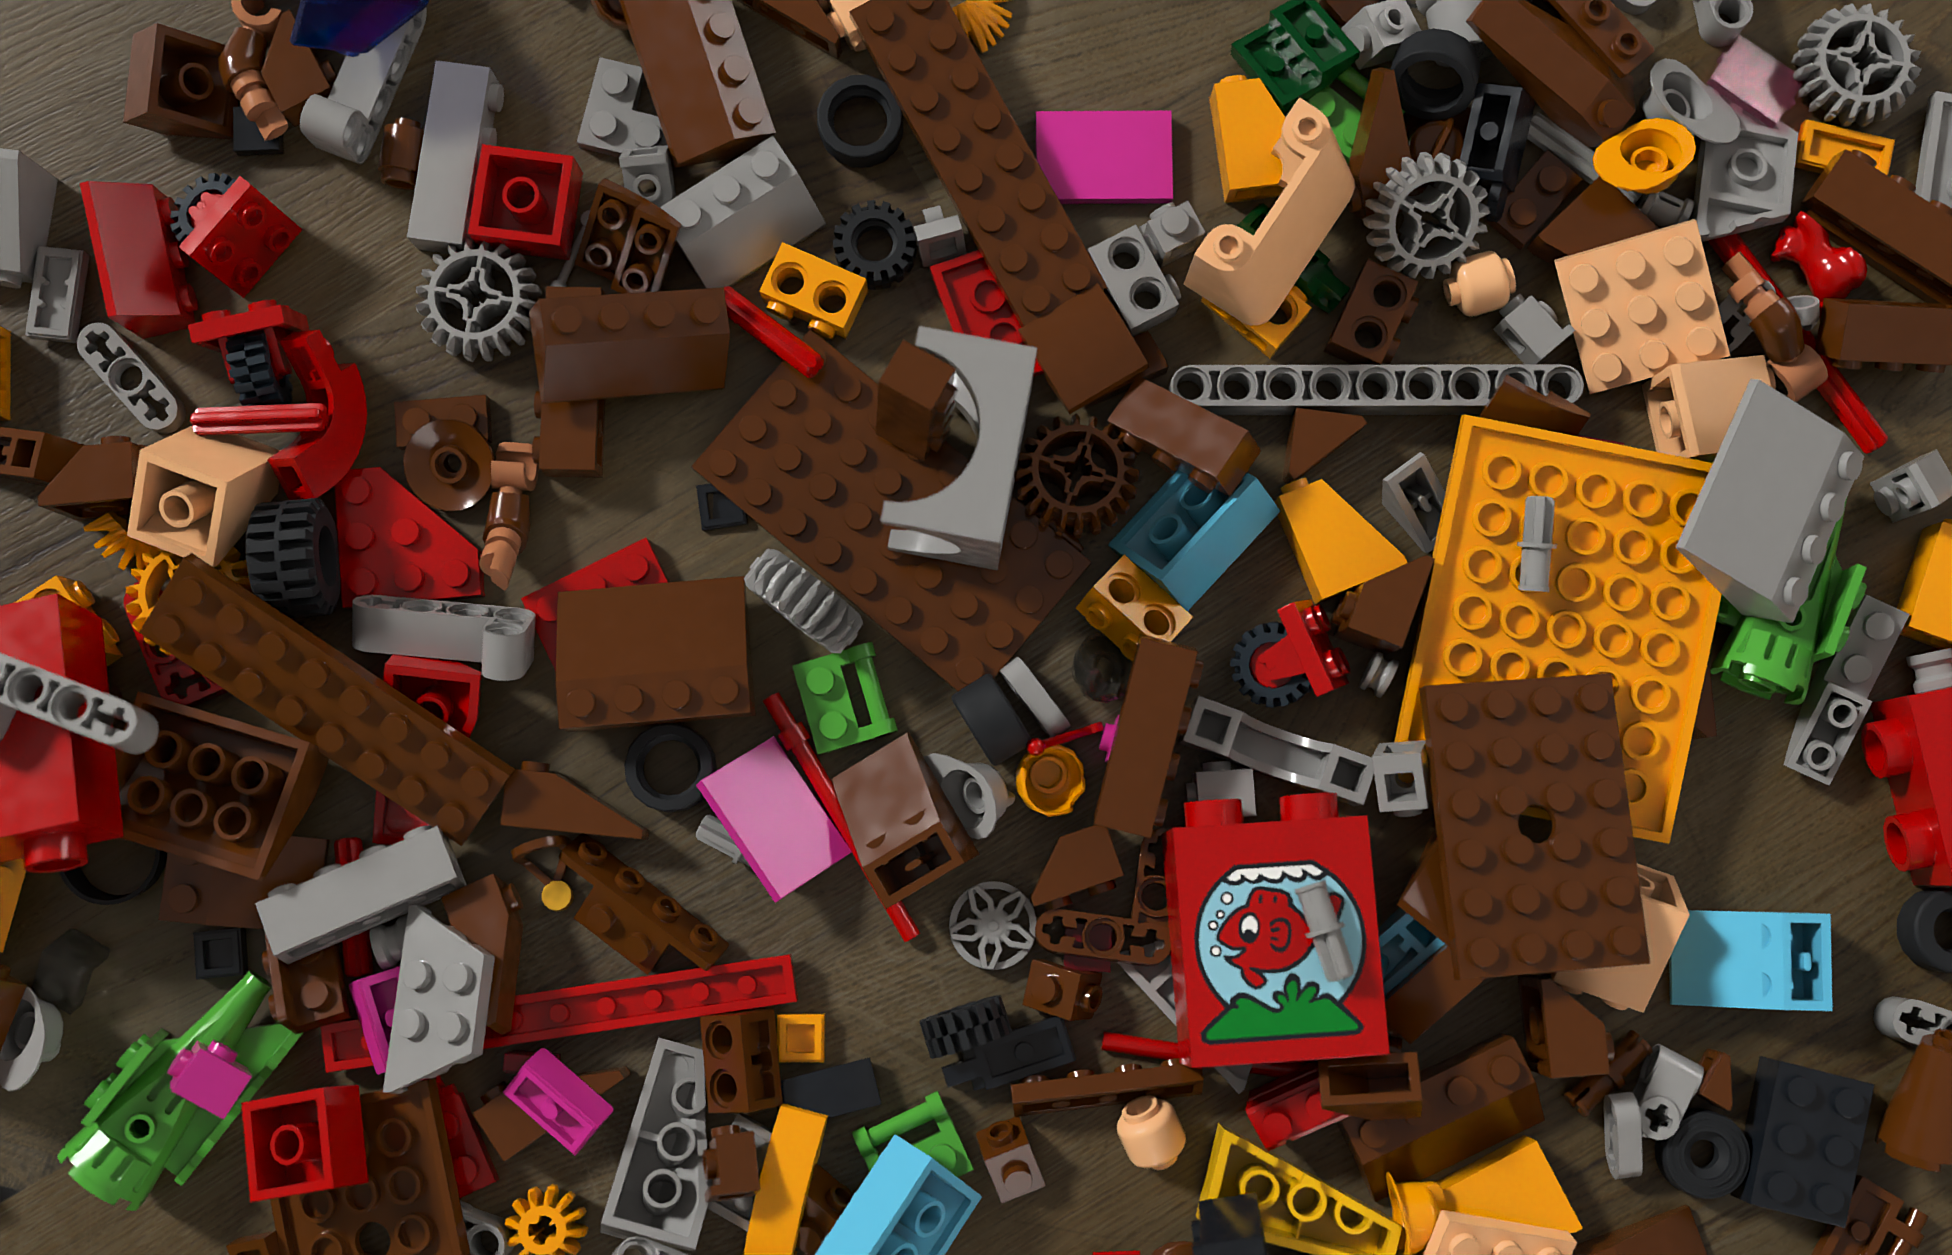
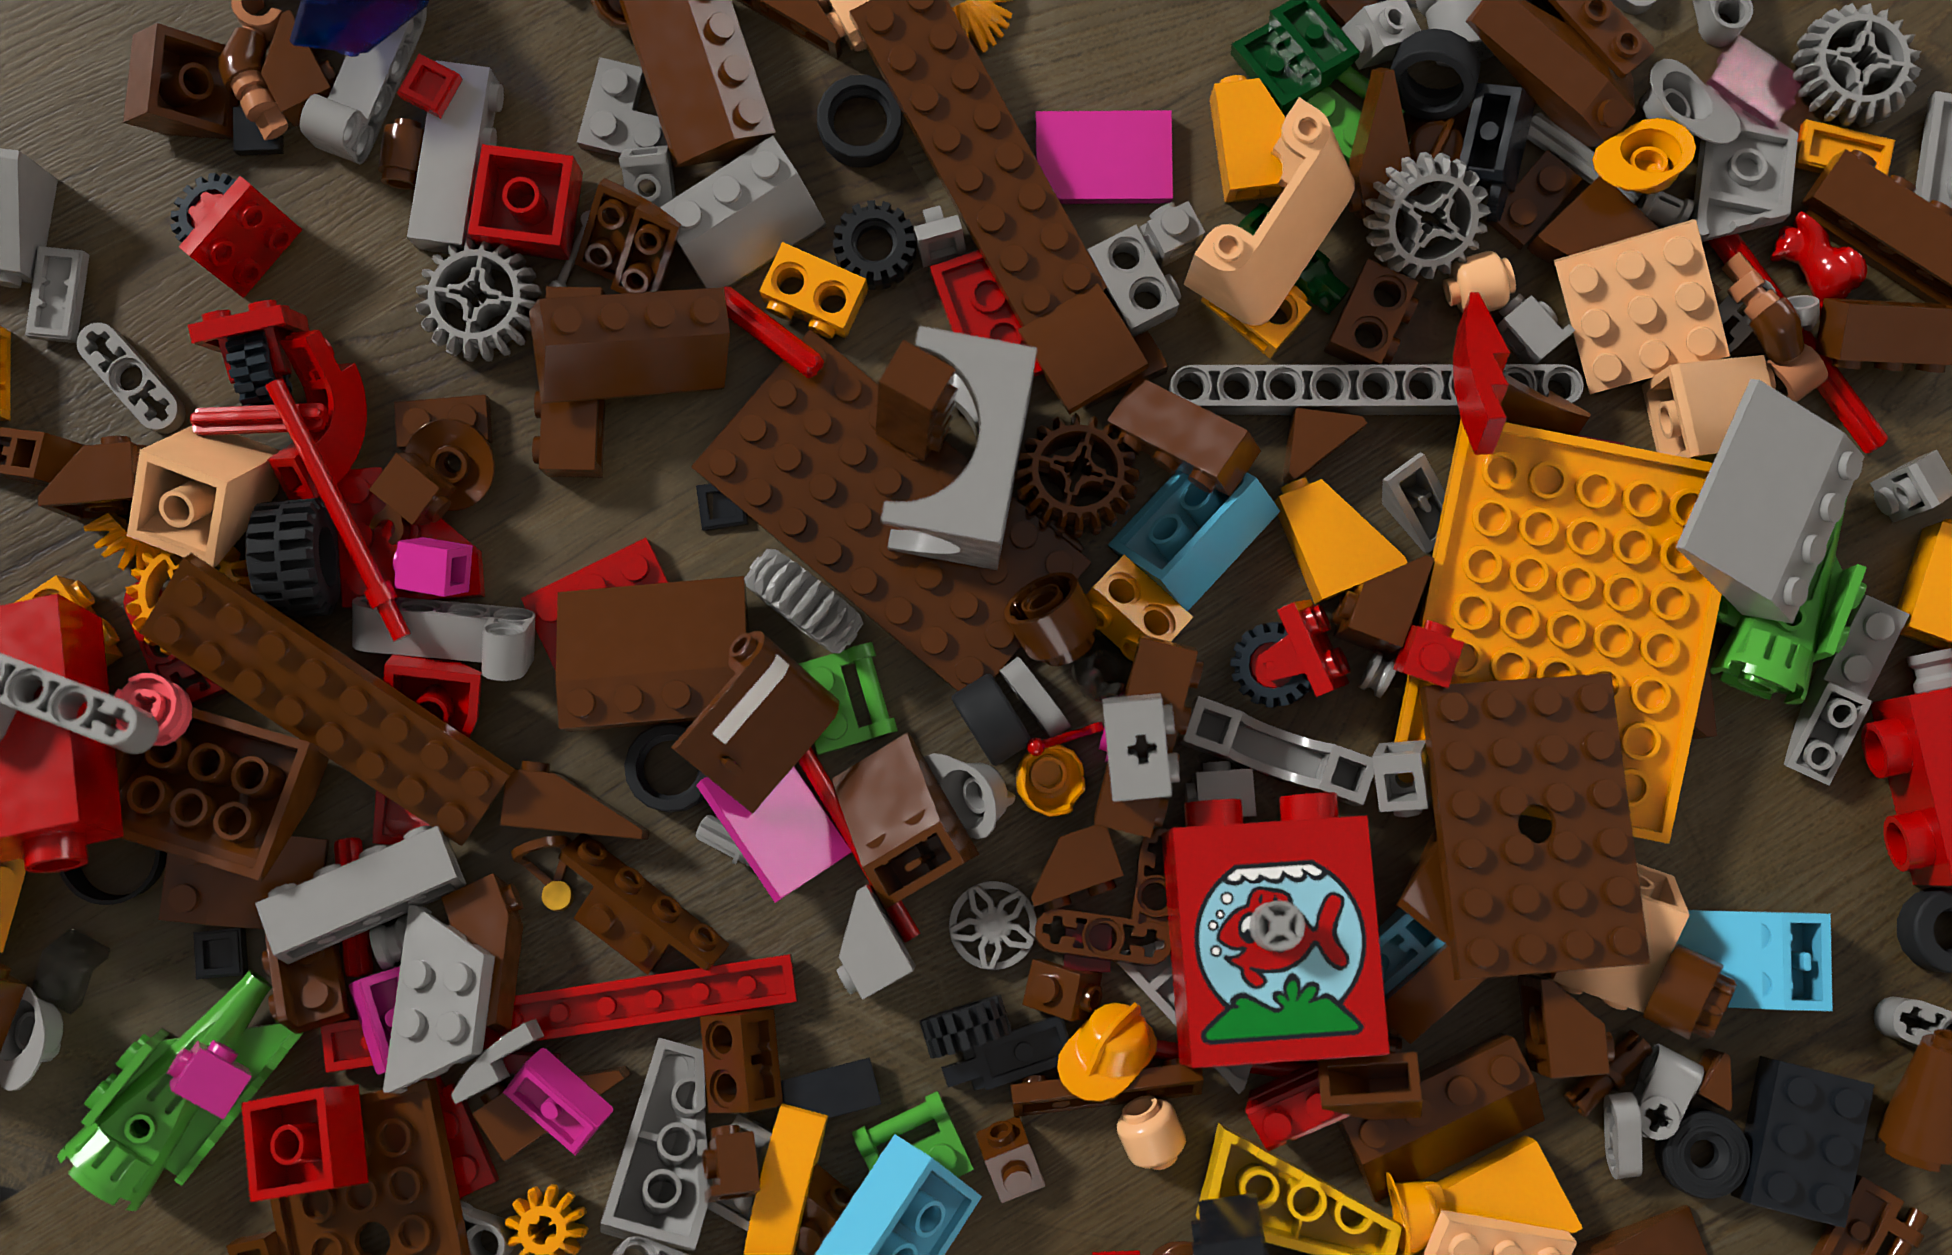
(139, 257): red slope -> none
(163, 700): none -> coral wheel
(379, 592): none -> red bar
(412, 495): none -> reddish brown brick
(429, 86): none -> red tile
(432, 566): none -> dark pink brick
(490, 1067): none -> light grey slope
(509, 511): nougat piece -> none
(759, 720): none -> reddish brown door
(801, 1037): light orange tile -> none
(871, 948): none -> light grey slope
(1052, 619): none -> reddish brown piece
(1107, 1052): none -> light orange piece
(1134, 776): none -> light grey brick
(1289, 925): none -> light grey wheel
(1325, 931): light grey axle -> none
(1430, 653): none -> red brick
(1478, 375): none -> red slope
(1537, 543): light grey axle -> none
(1690, 994): none -> reddish brown piece

